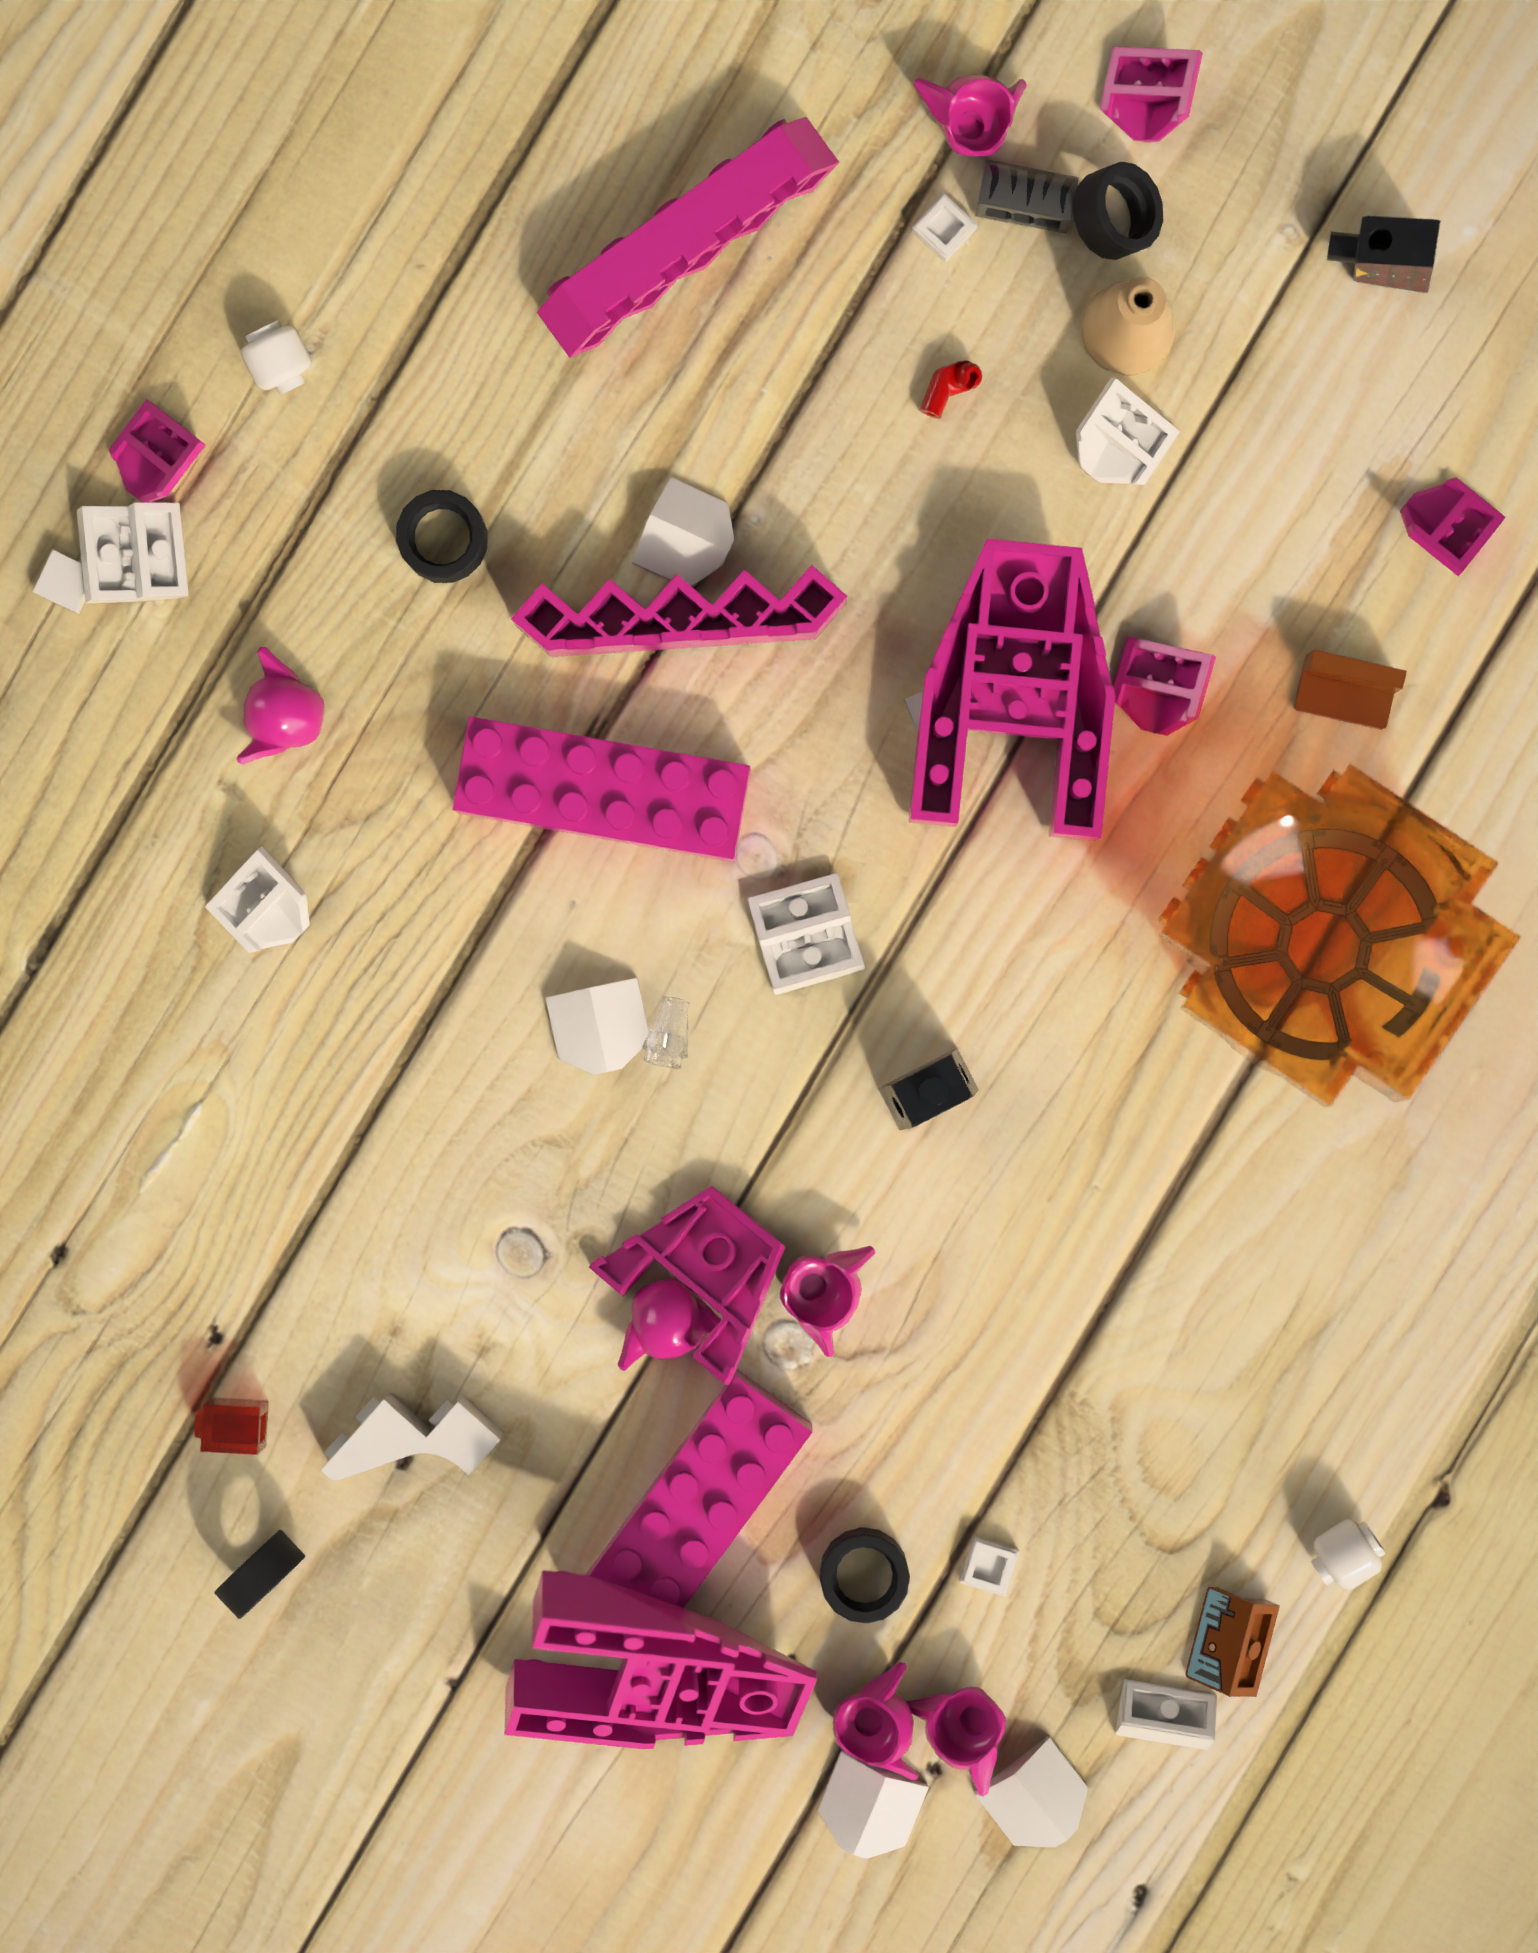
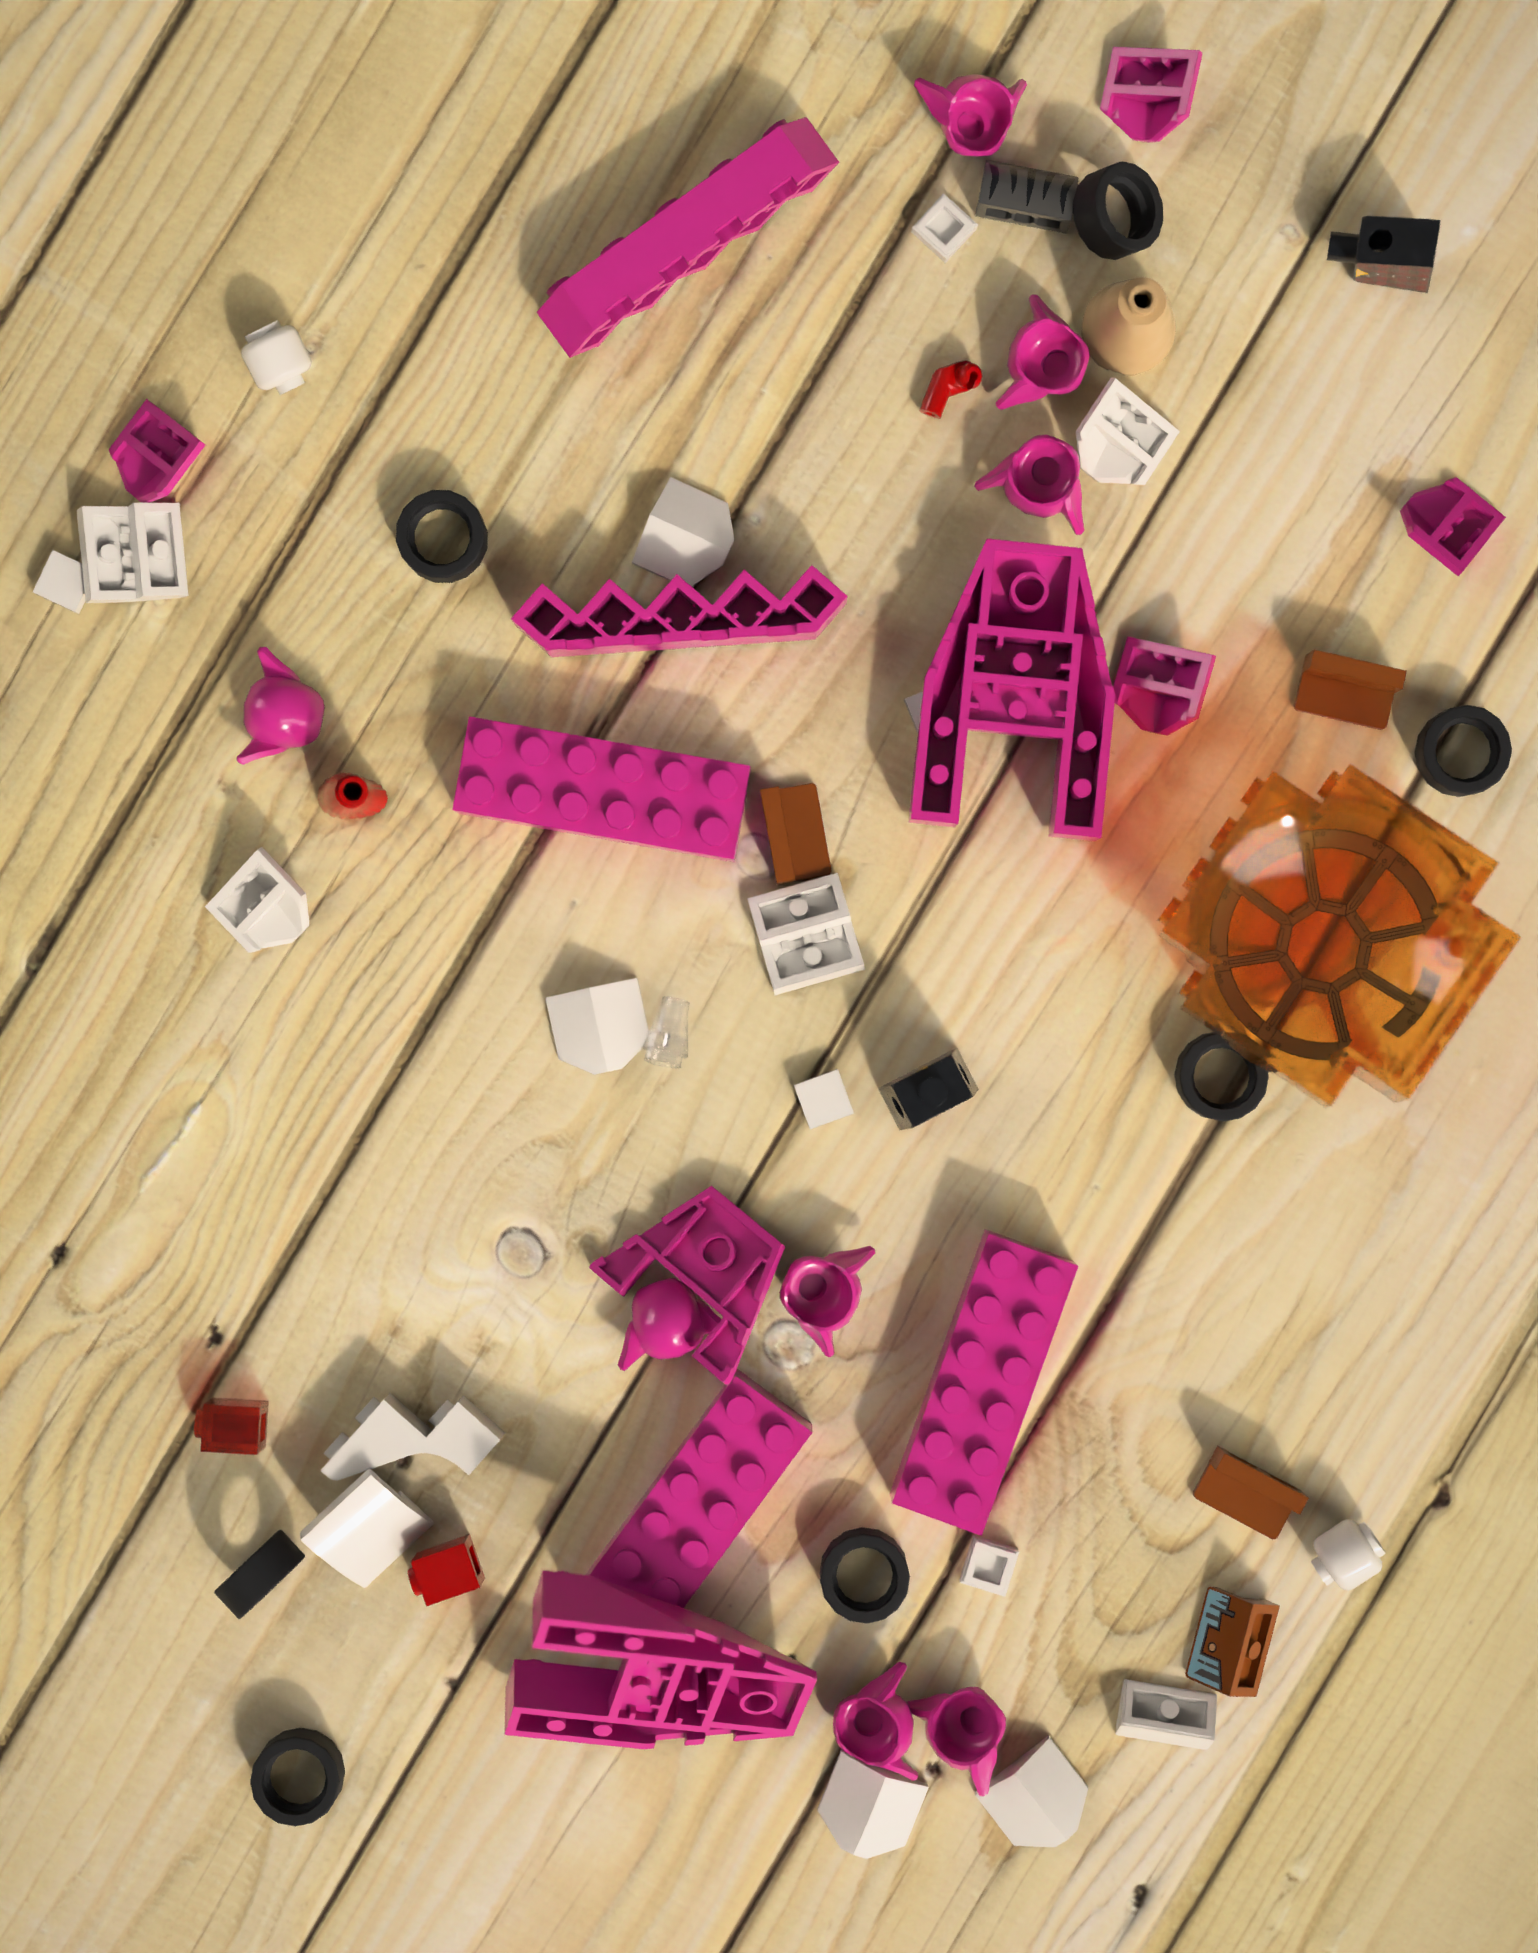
(276, 1806): none -> black tyre
(365, 1528): none -> white slope
(370, 796): none -> red piece
(446, 1570): none -> red brick
(796, 833): none -> dark orange panel
(823, 1099): none -> white tile
(983, 1382): none -> dark pink brick
(1041, 480): none -> dark pink piece
(1044, 358): none -> dark pink piece
(1192, 1098): none -> black tyre
(1248, 1493): none -> dark orange panel
(1499, 746): none -> black tyre

